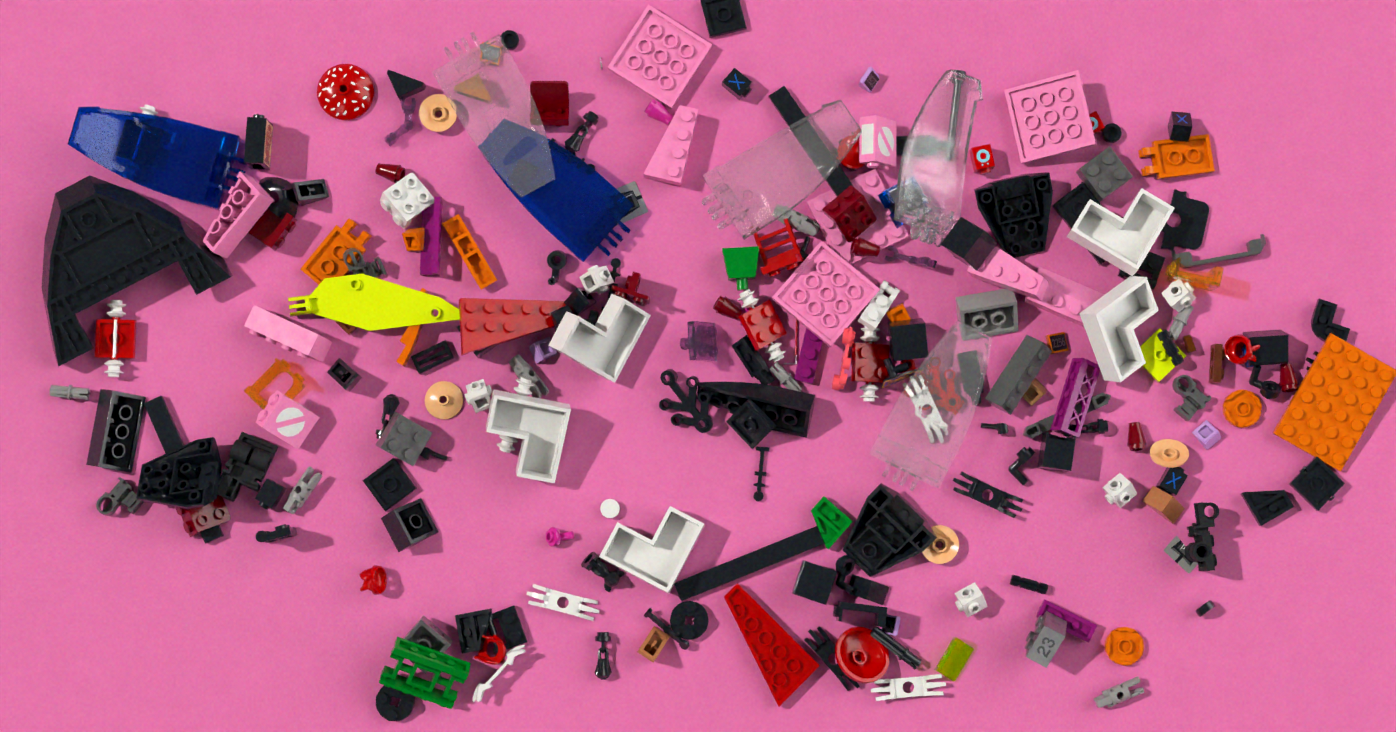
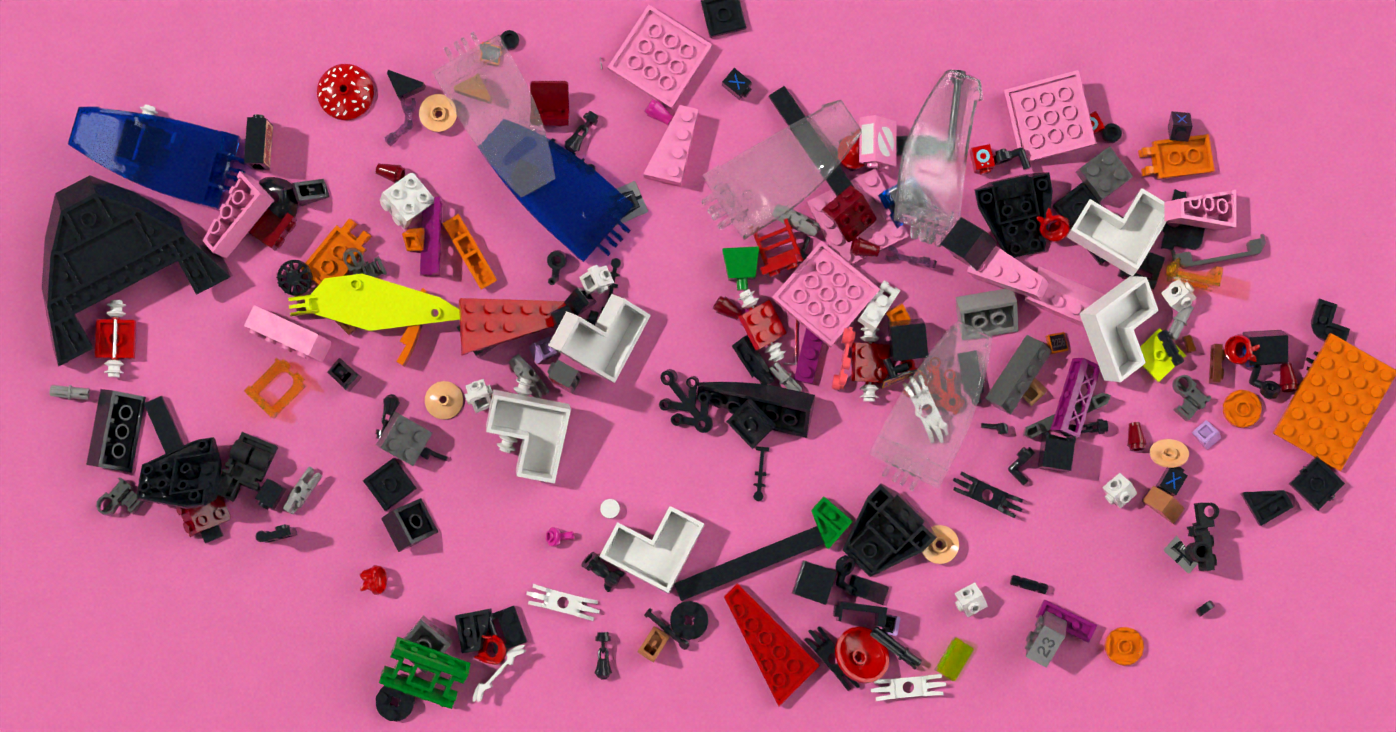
(287, 419): bright pink brick -> none
(294, 277): none -> black wheel
(447, 350): black tile -> none
(564, 376): none -> dark grey brick
(632, 285): dark red bracket -> none
(701, 341): clear purple plate -> none
(869, 80): slope -> none
(1003, 156): none -> black plate
(1057, 230): none -> red piece
(1110, 696): light grey hinge -> none
(1206, 211): none -> bright pink wedge

